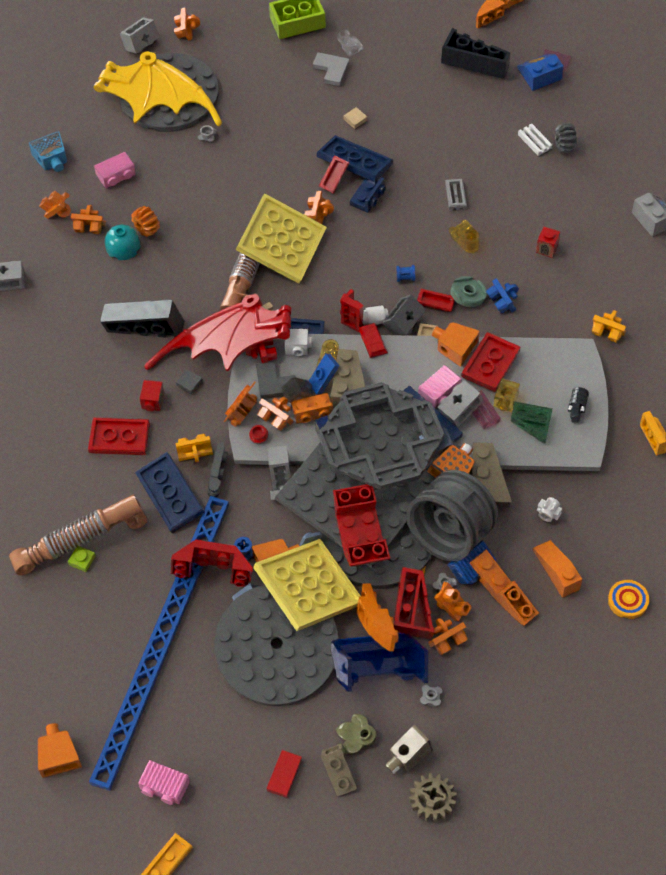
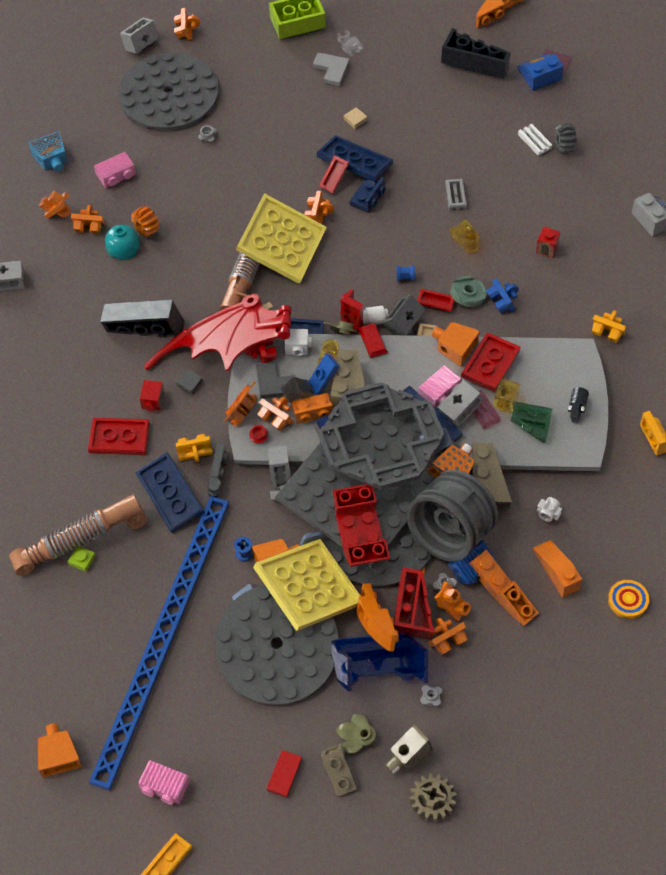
(153, 84): yellow animal -> none
(215, 554): red slope -> none
(342, 327): none -> olive plate

